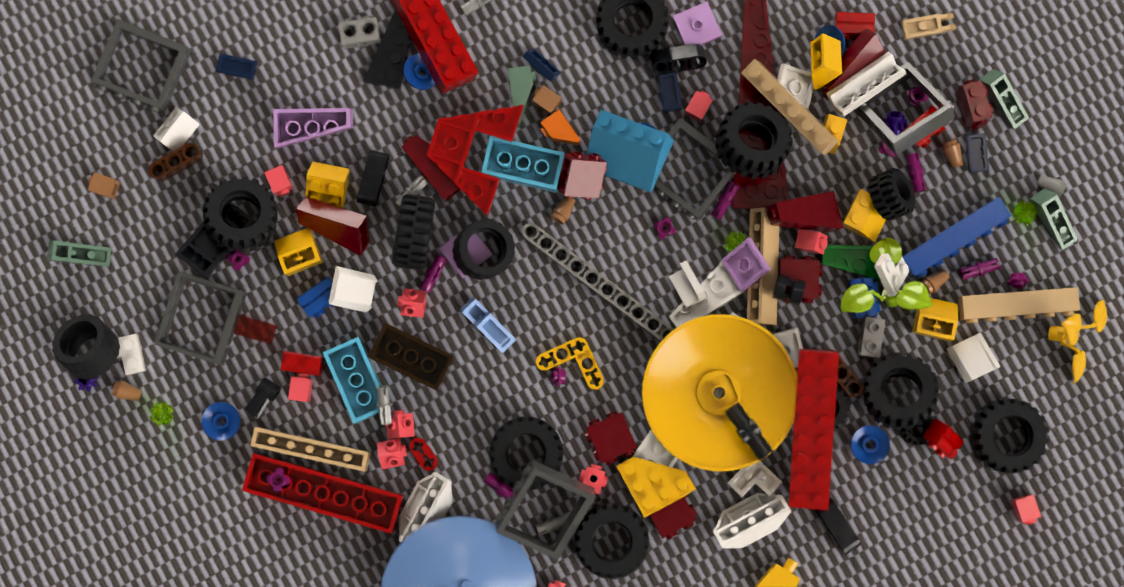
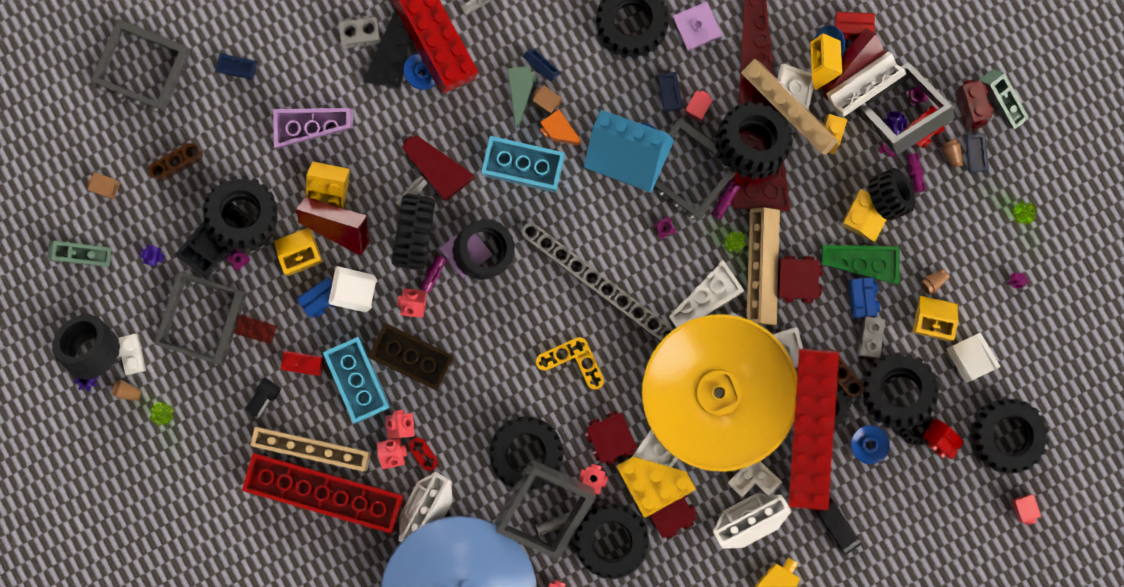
(151, 255): none -> dark purple gear
(176, 129): white panel -> none
(211, 422): blue dish -> none
(272, 479): magenta plate -> none
(279, 181): coral brick -> none
(300, 388): coral brick -> none
(372, 178): black beam -> none
(384, 404): light grey axle -> none
(452, 144): red wing -> none
(487, 324): light blue slope -> none
(497, 485): magenta pin -> none
(558, 376): magenta plate -> none
(563, 210): medium nougat cone -> none
(582, 175): brick -> none
(678, 59): black beam -> none
(687, 285): white panel -> none
(745, 264): lavender plate -> none
(748, 431): black piece -> none
(795, 291): black wheel -> none
(809, 213): dark red slope -> none
(811, 241): coral brick -> none
(891, 274): white plate -> none
(912, 296): lime plant -> none
(926, 26): tan hinge -> none
(958, 235): blue brick -> none
(979, 269): magenta pin -> none
(1019, 304): tan brick -> none
(1052, 184): light grey cone -> none
(1054, 217): sand green slope -> none
(1070, 333): yellow plant -> none

